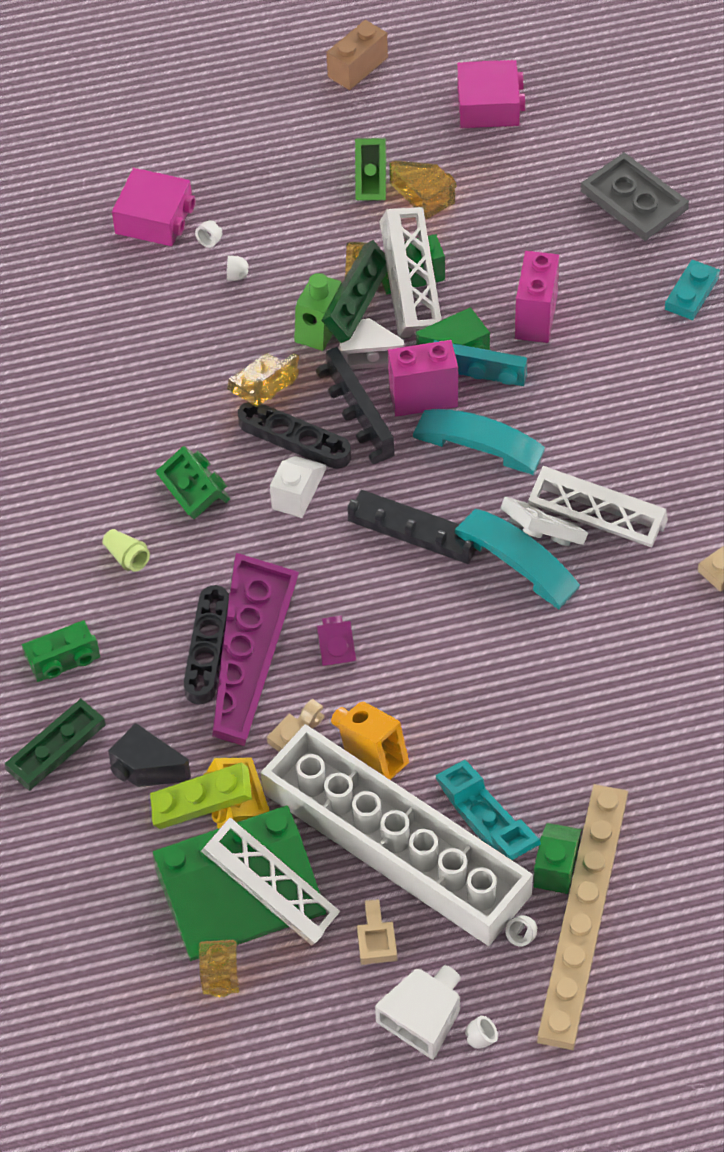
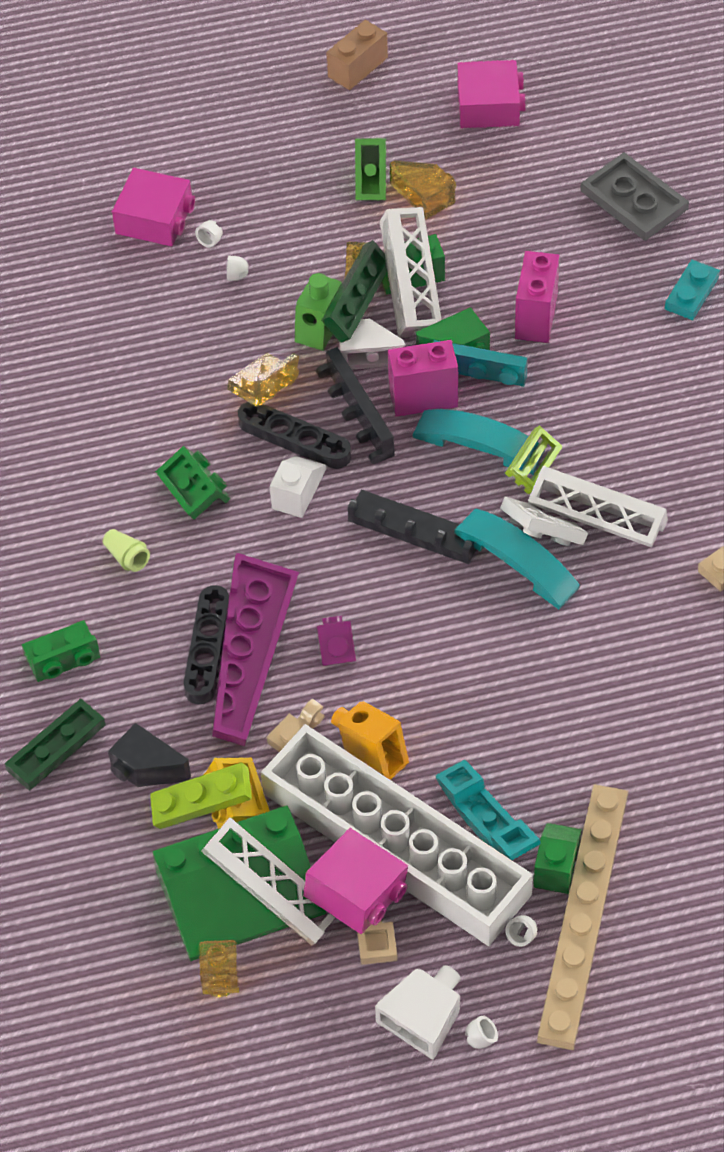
(356, 881): none -> dark pink piece
(521, 475): none -> lime tile

